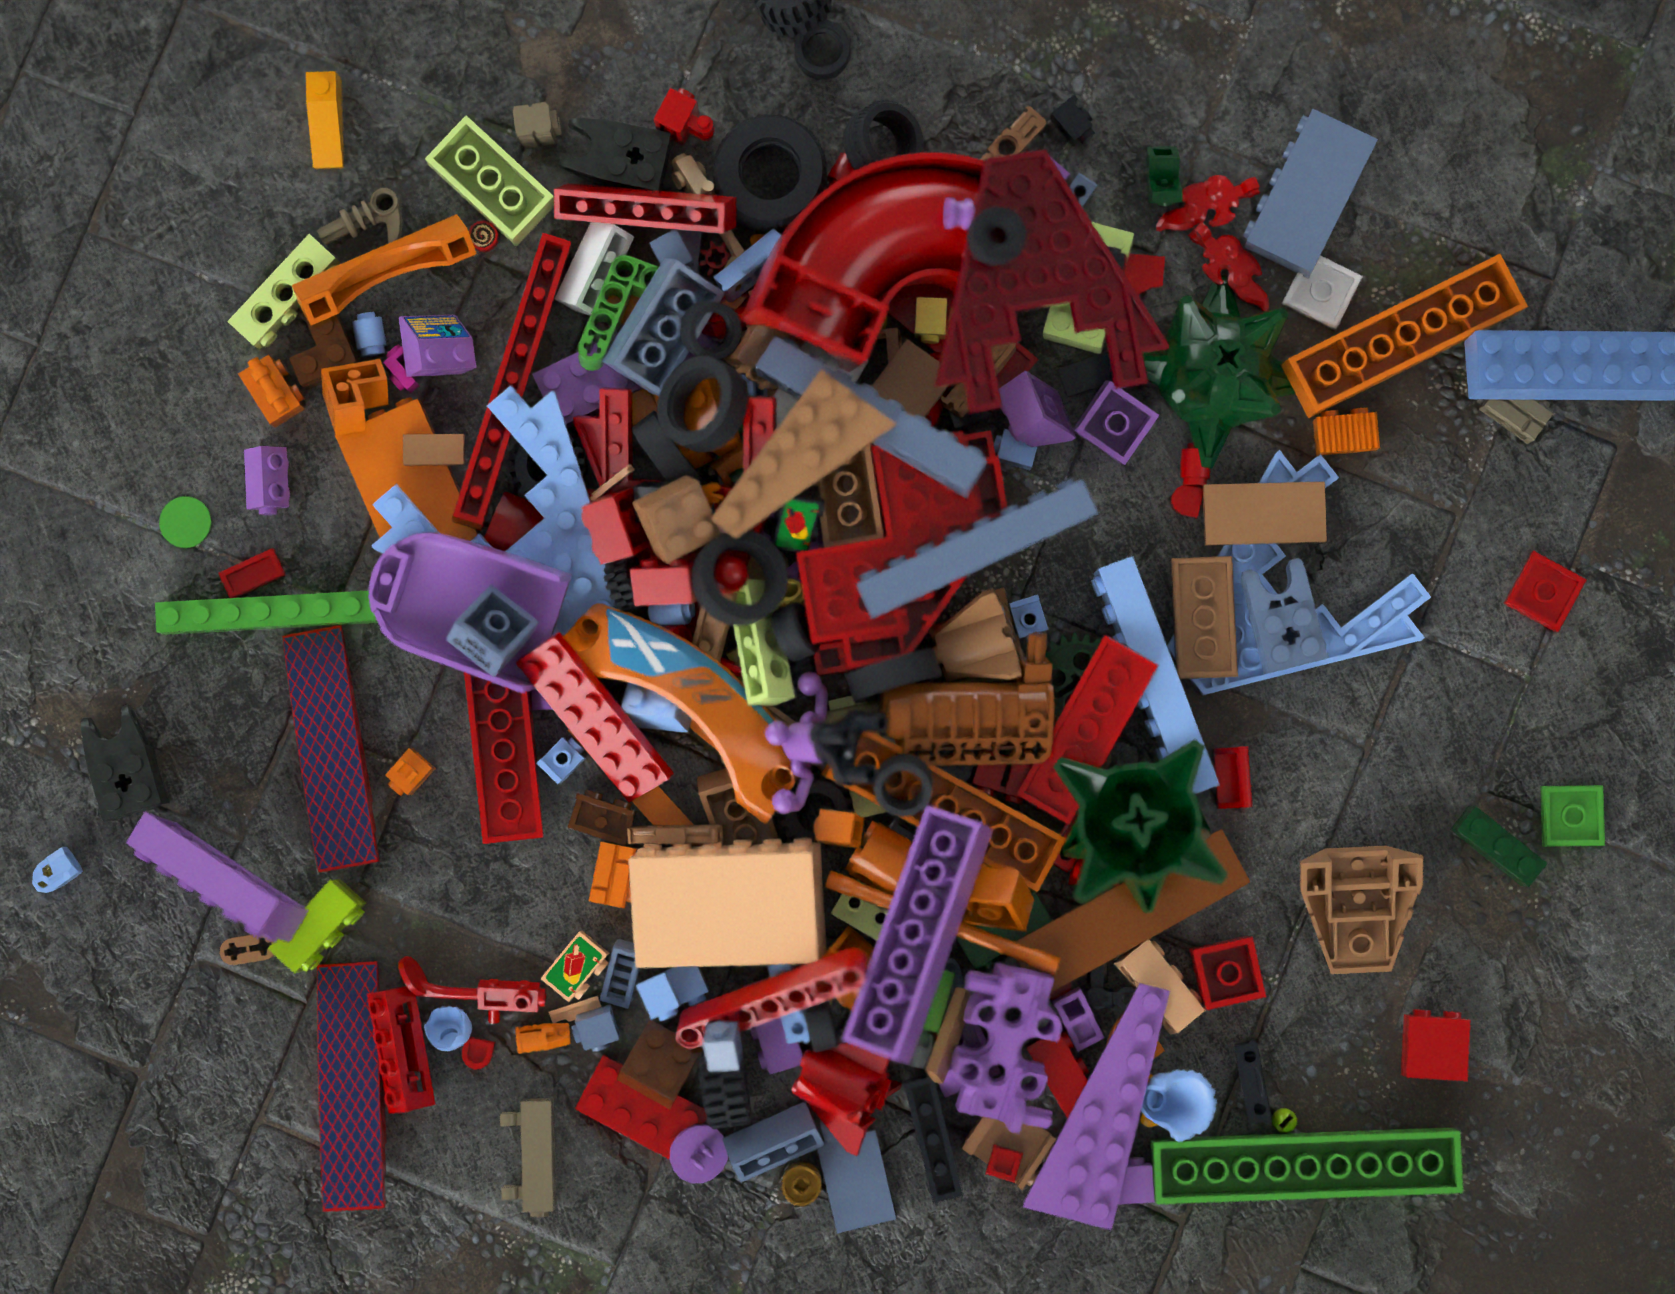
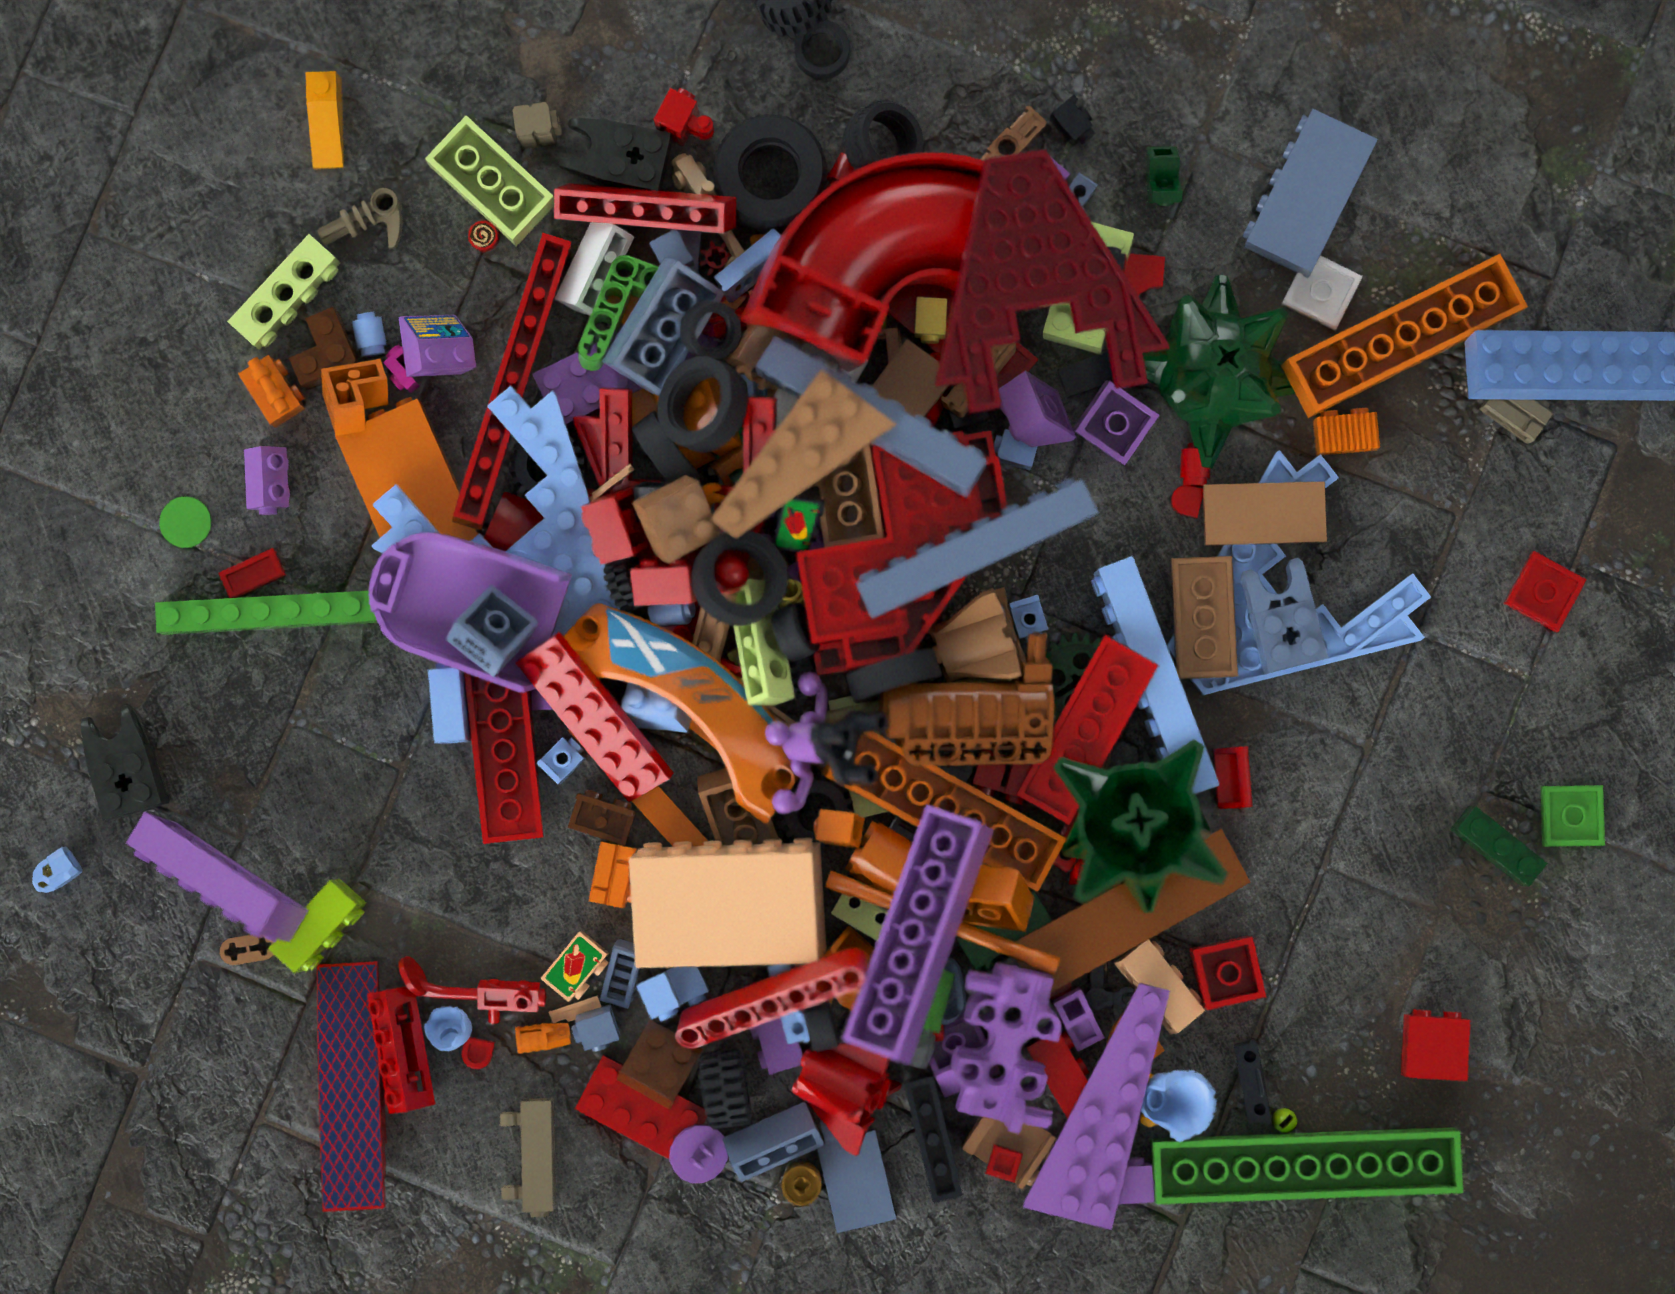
(330, 749): dark blue slope -> none
(335, 288): orange arch -> none
(409, 772): orange brick -> none
(433, 449): medium nougat tile -> none
(449, 705): none -> light blue brick
(675, 834): medium nougat piece -> none
(722, 1046): sand blue brick -> none
(898, 806): black tyre -> none
(948, 1036): medium nougat tile -> none
(957, 213): medium lavender wheel -> none
(1013, 230): black tyre -> none
(1214, 194): red piece -> none
(1228, 254): red piece -> none
(1361, 904): medium nougat wedge -> none

